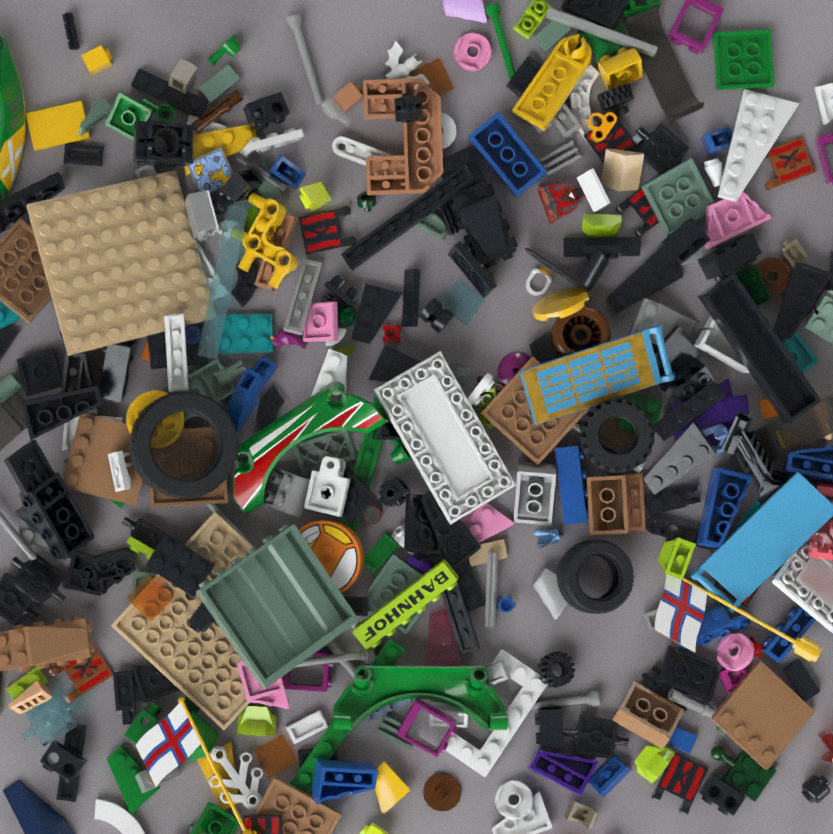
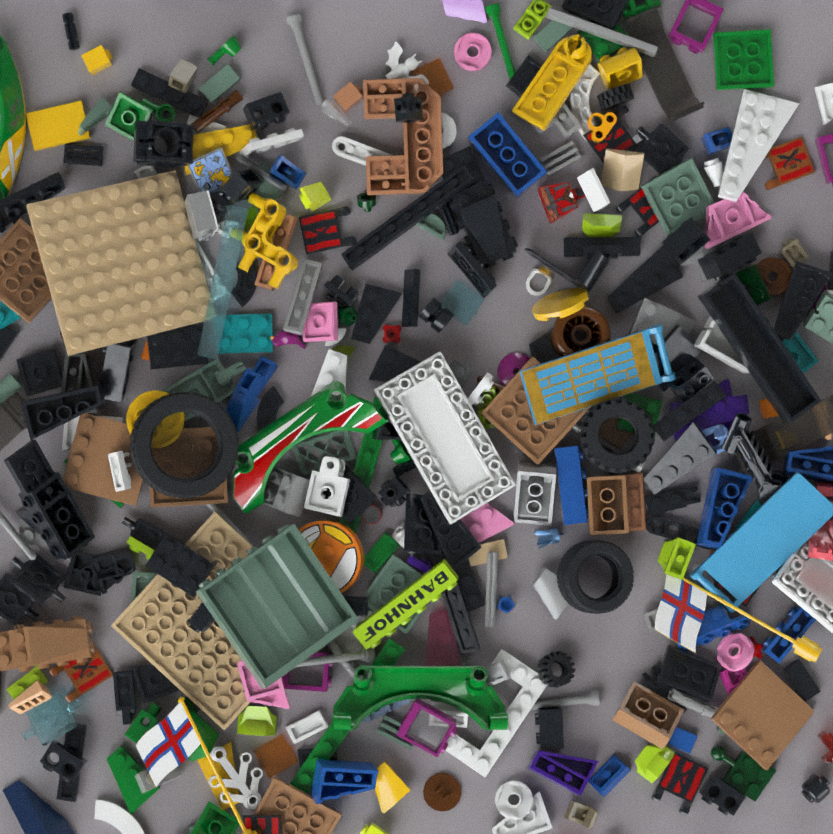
(149, 598): clear orange piece -> none
(176, 352): white tile -> none
(192, 335): dark blue tile -> none
(405, 467): none -> black axle
(595, 737): black plate -> none

